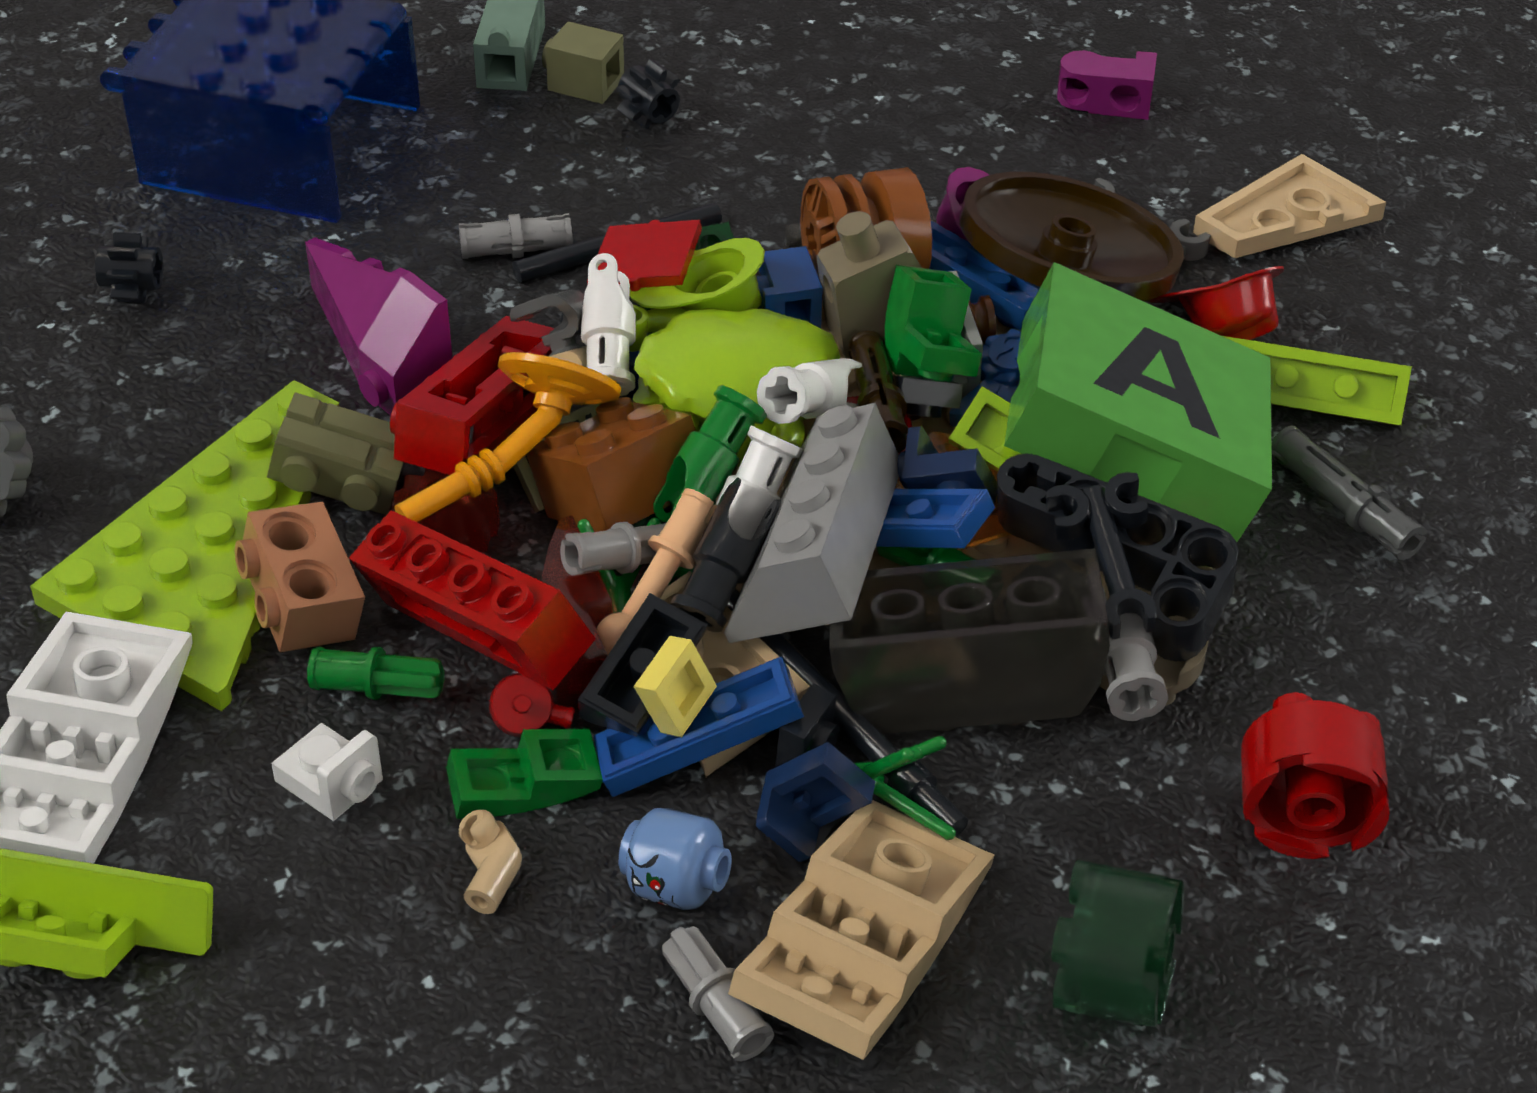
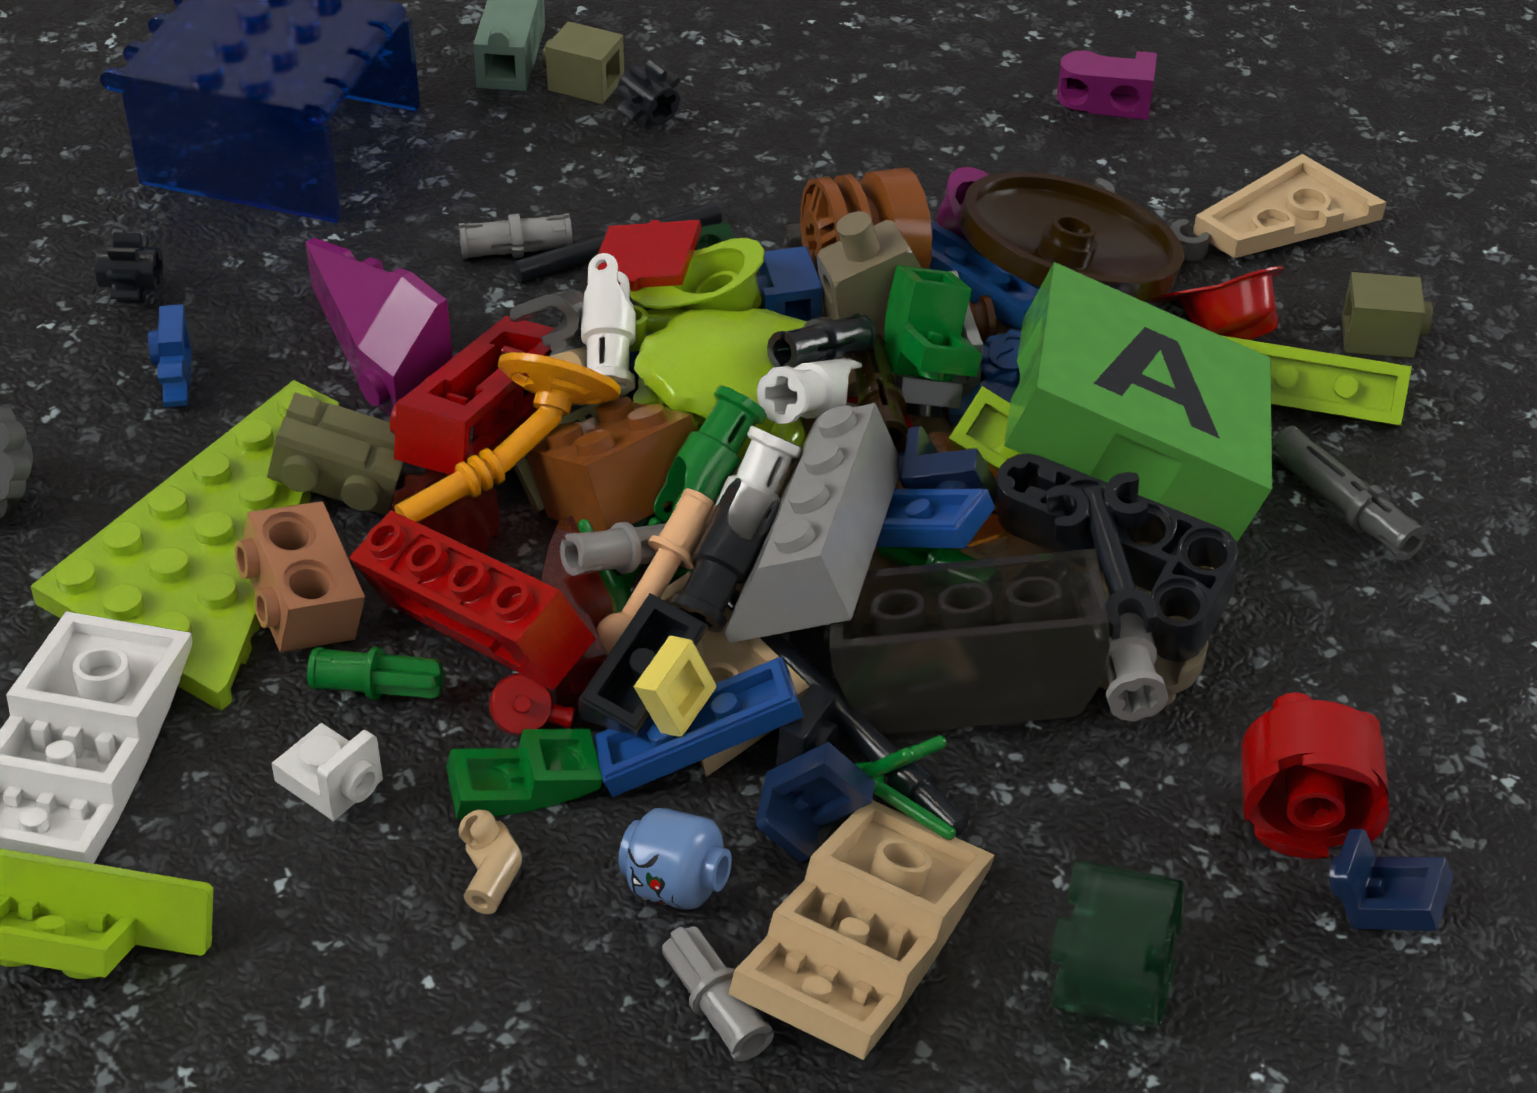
(172, 353): none -> blue plate
(822, 340): none -> black pin
(1384, 315): none -> olive brick
(1389, 890): none -> dark blue bracket

